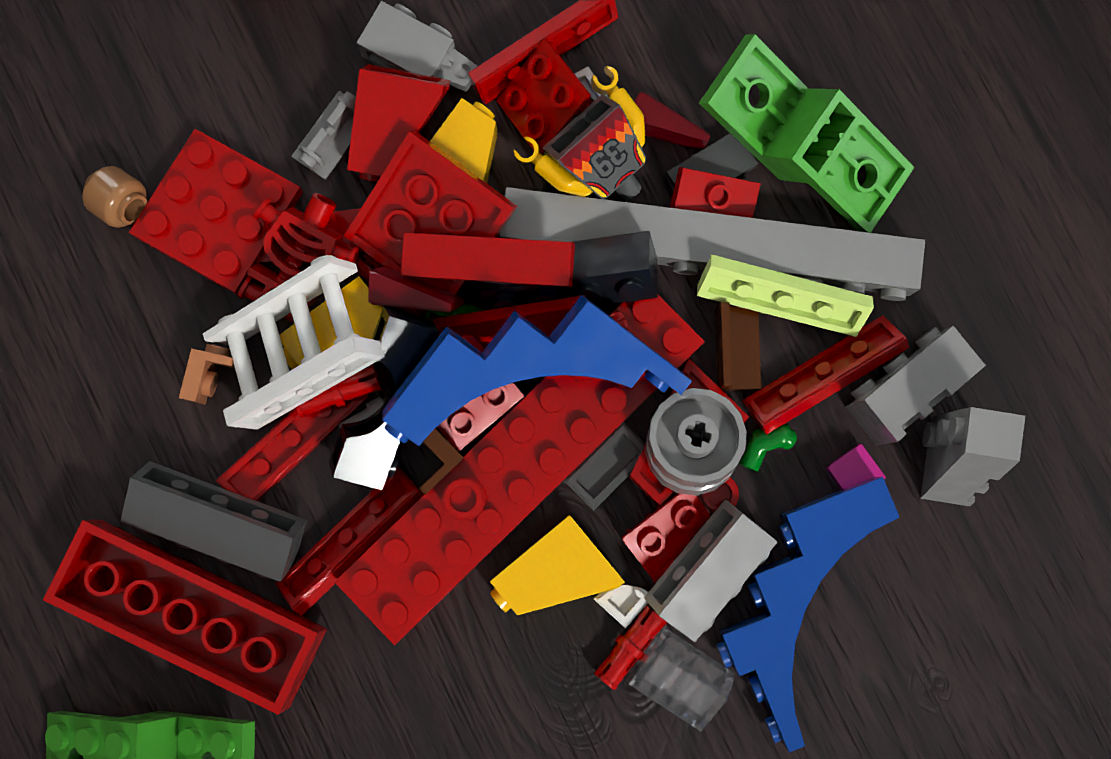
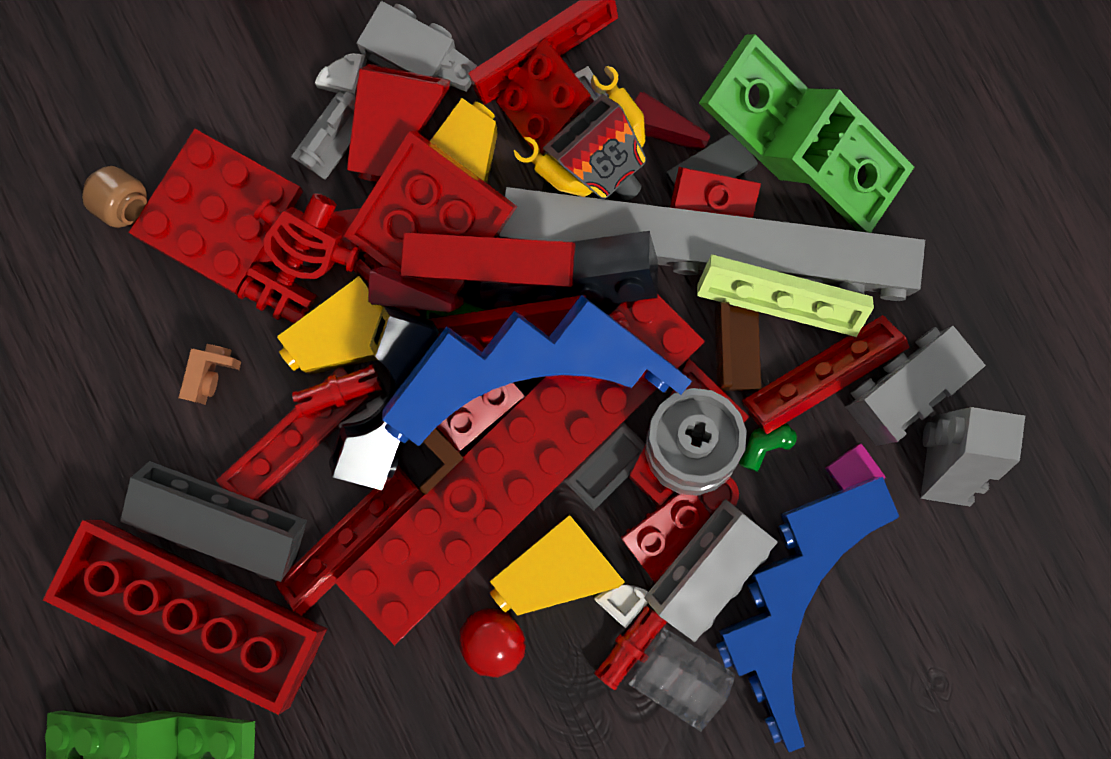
(317, 369): white fence -> none
(342, 74): none -> white tile
(492, 643): none -> red hair

